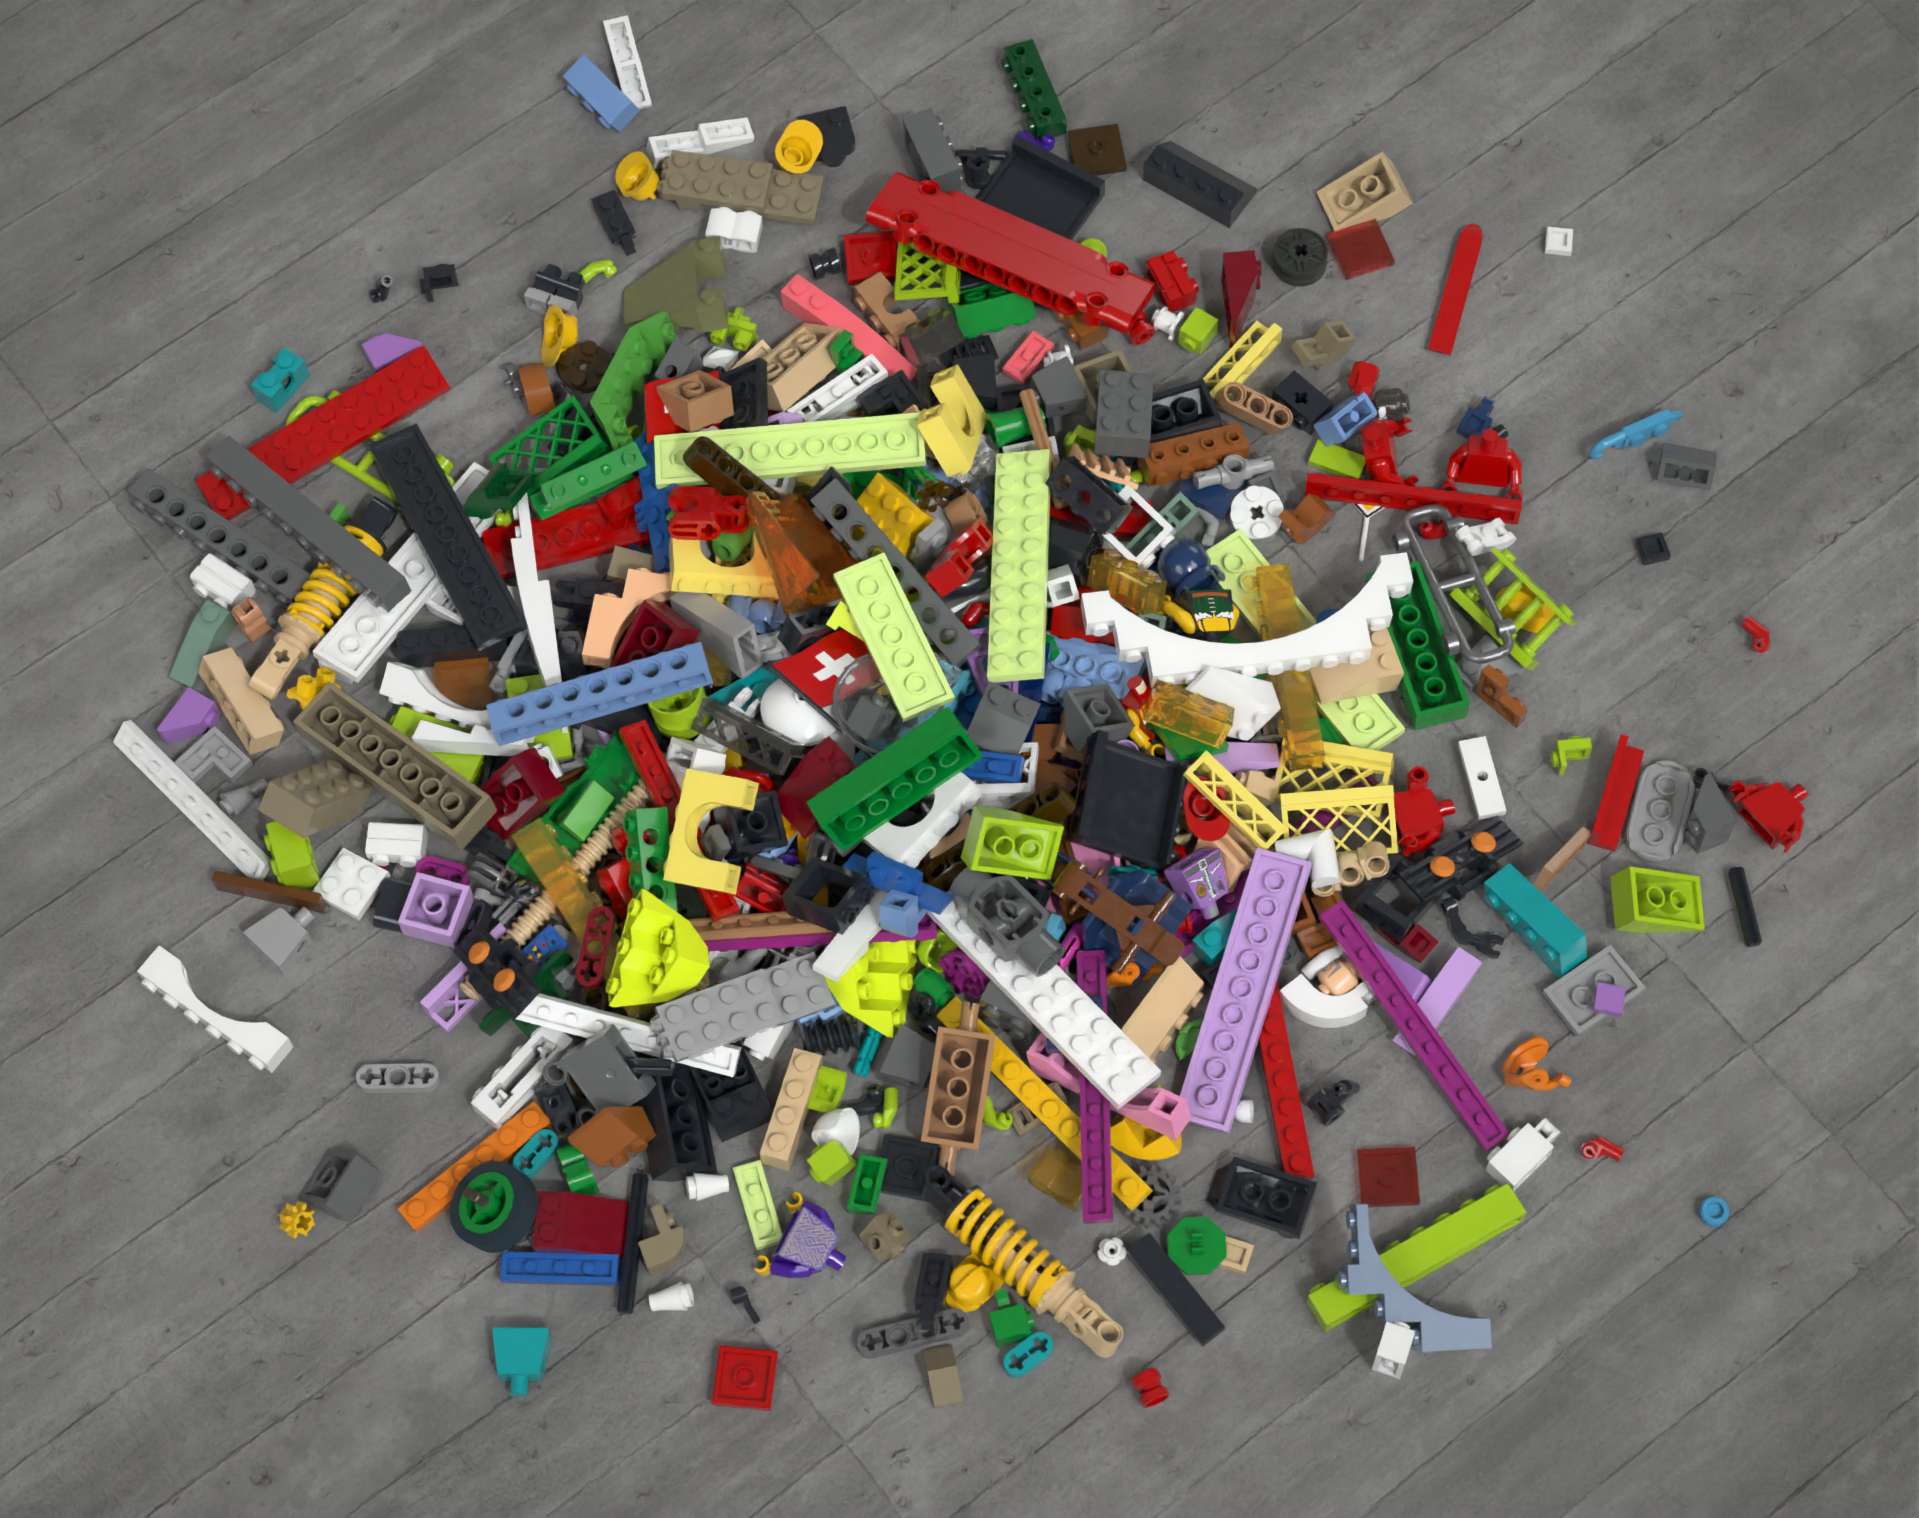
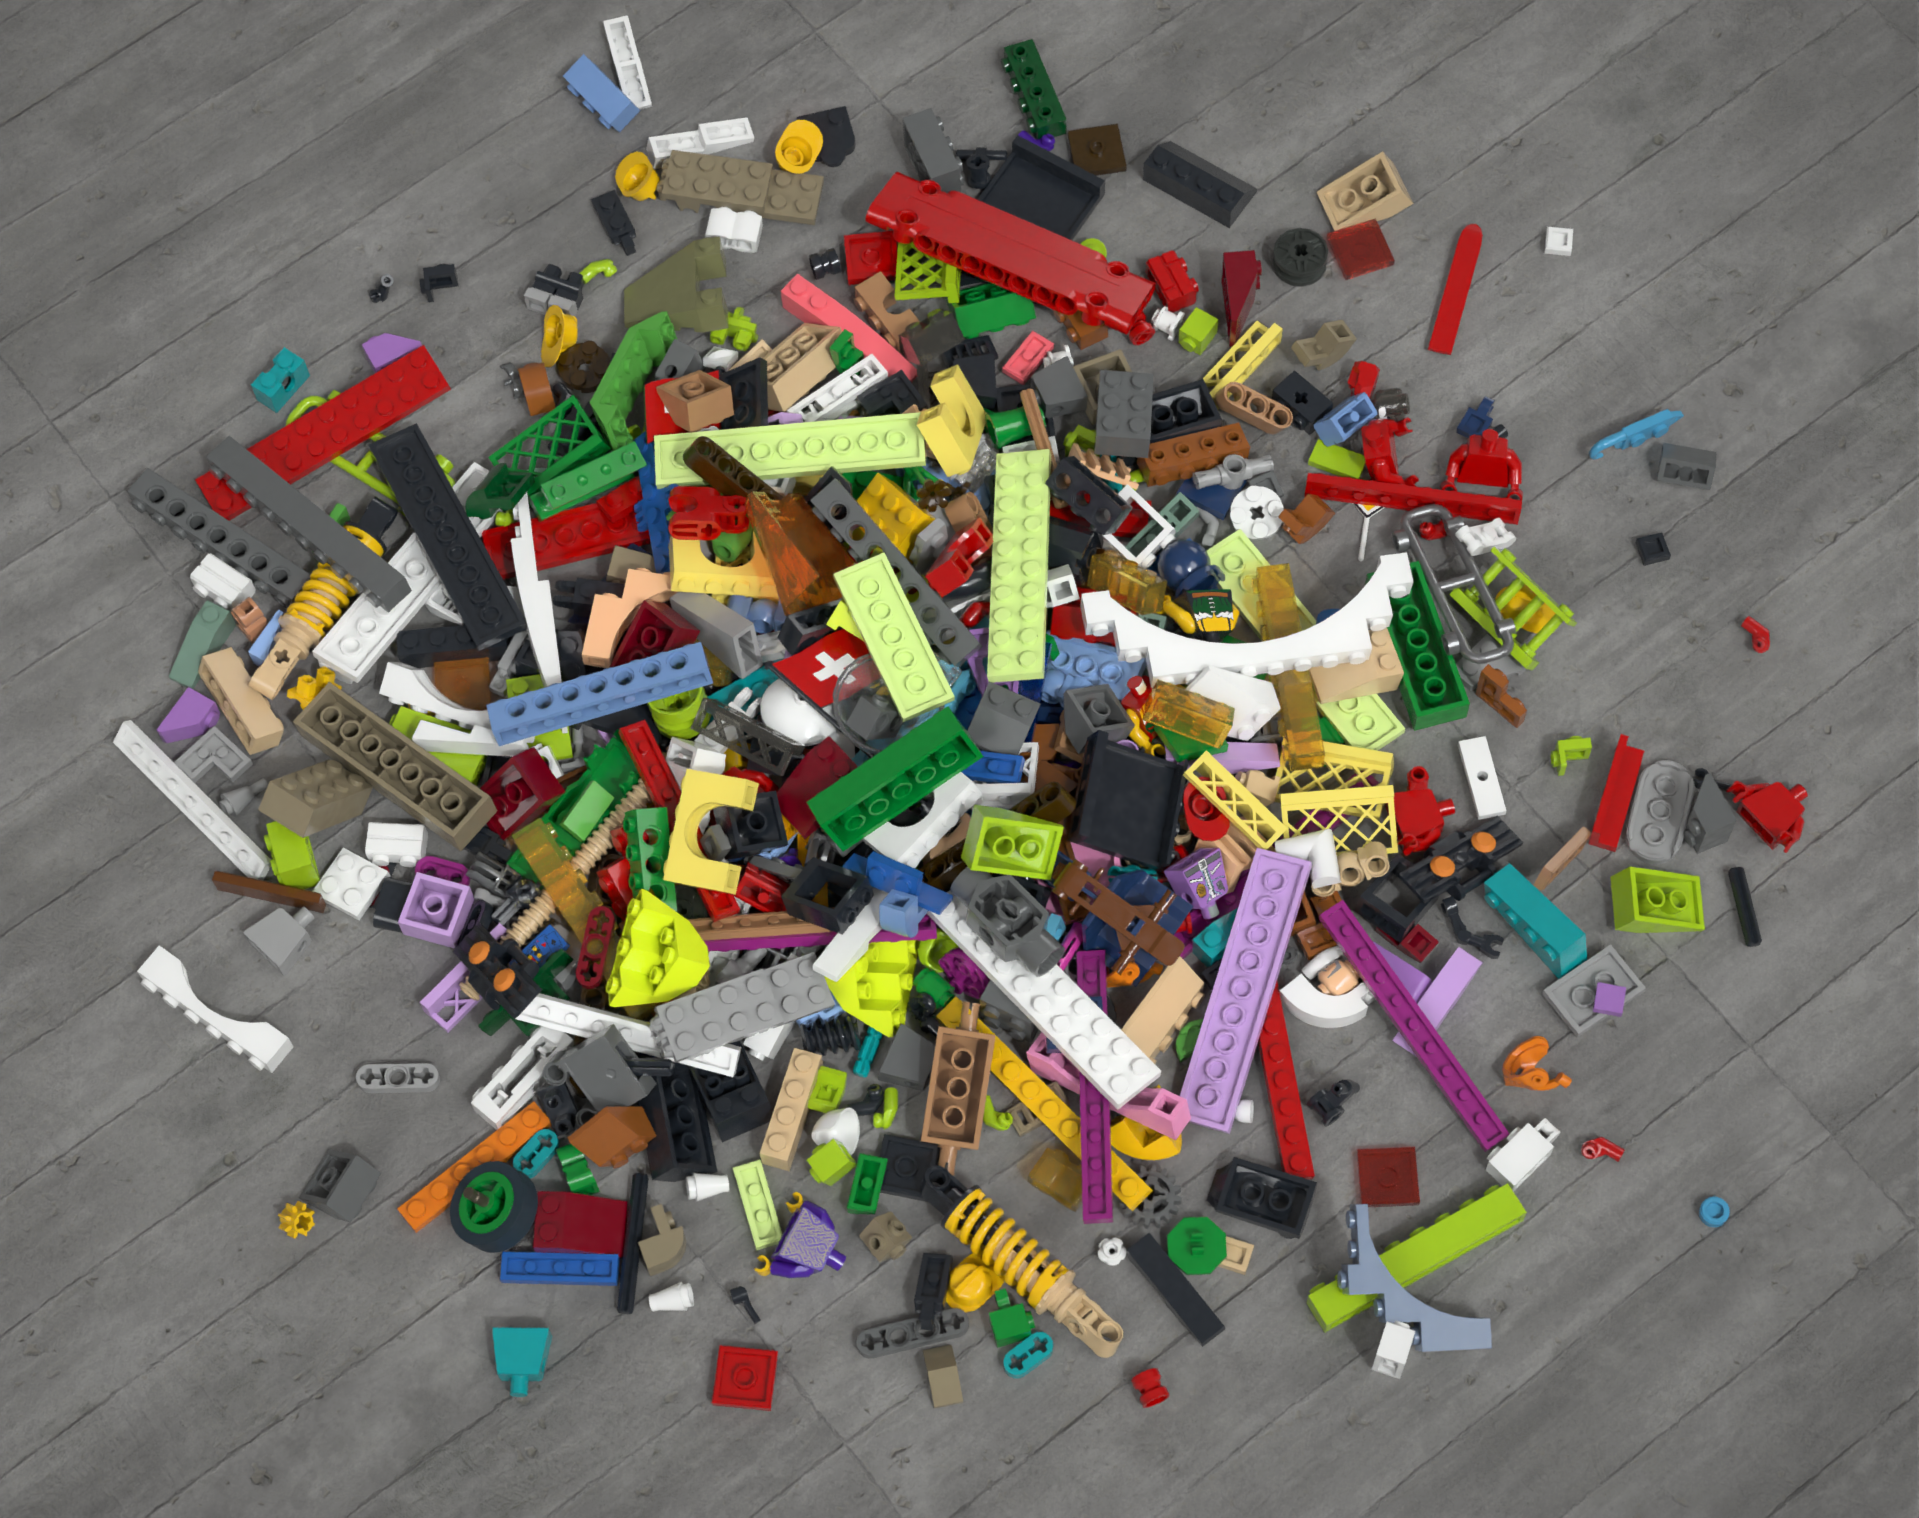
(265, 641): none -> light blue slope

